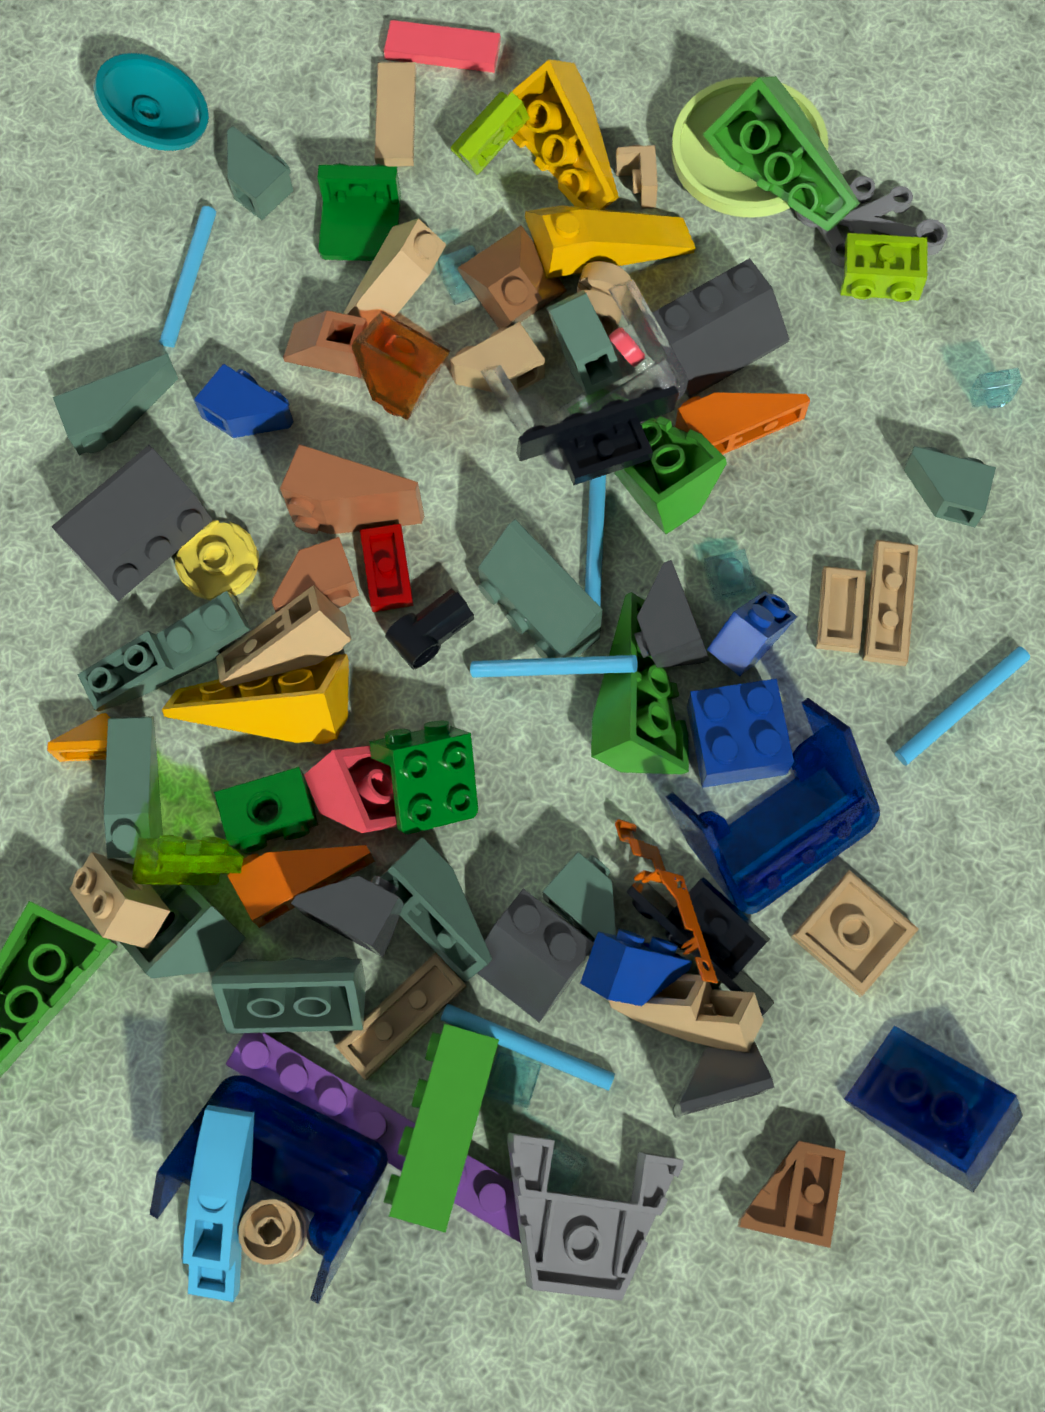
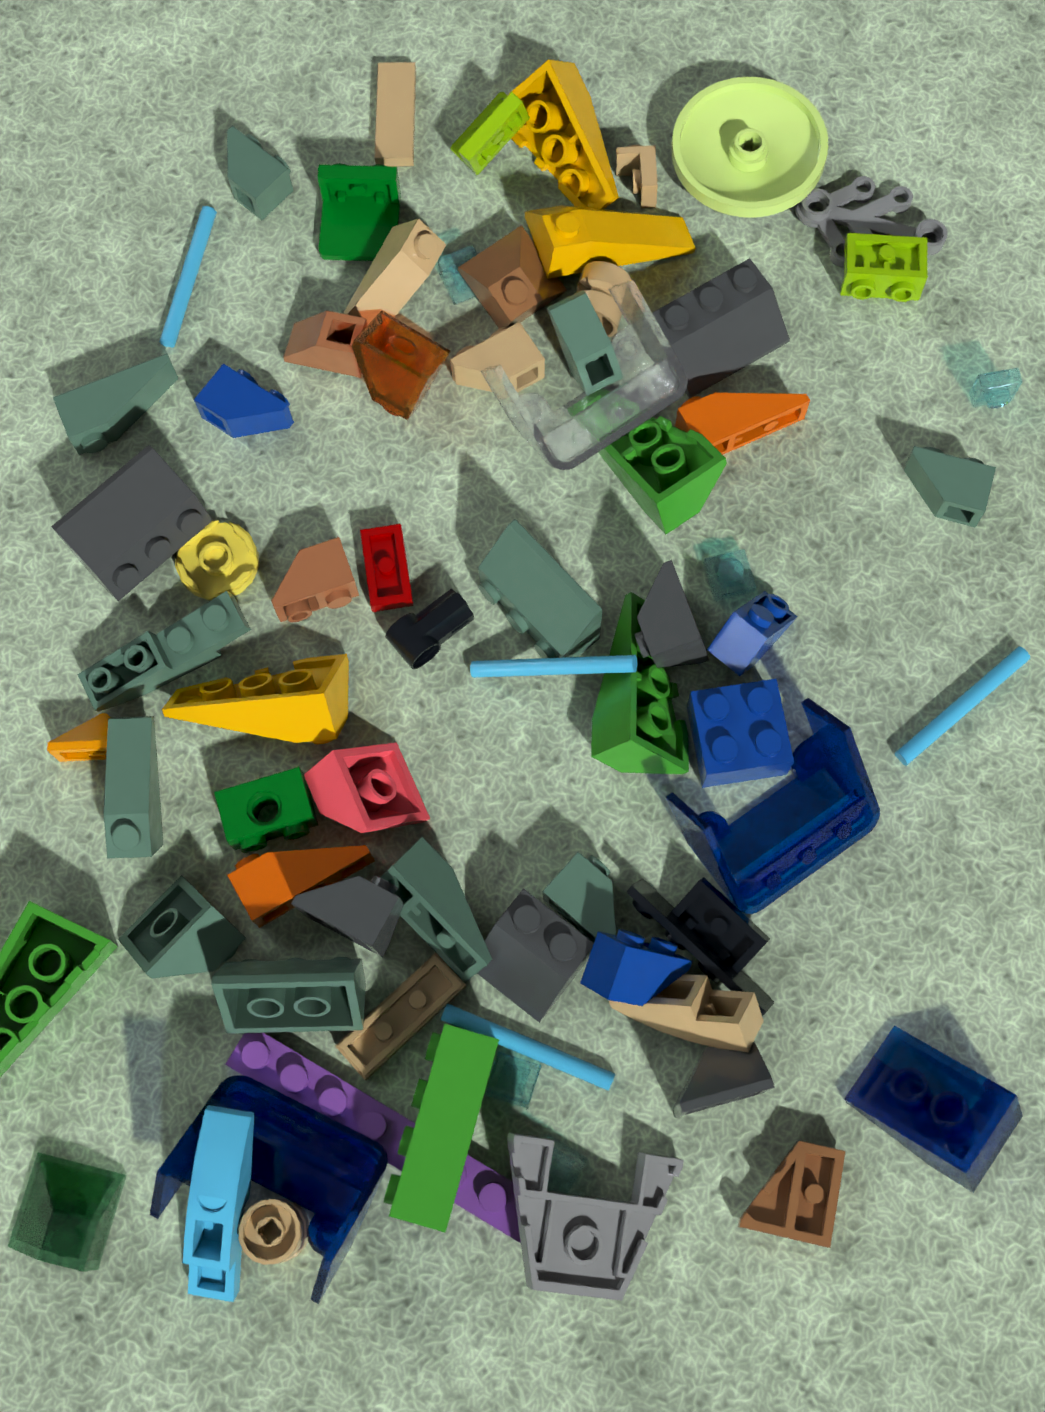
(67, 1213): none -> clear green slope
(116, 903): tan brick -> none
(151, 102): teal dish -> none
(184, 861): clear neon green bracket -> none
(289, 640): tan slope -> none
(346, 496): nougat slope -> none
(429, 775): green bracket -> none
(442, 46): coral tile -> none
(595, 538): medium azure bar -> none
(601, 439): black bracket -> none
(627, 346): coral tile -> none
(681, 895): orange piece -> none
(779, 150): bright green wedge -> none
(840, 609): tan tile -> none
(854, 933): tan tile -> none
(890, 603): tan tile -> none

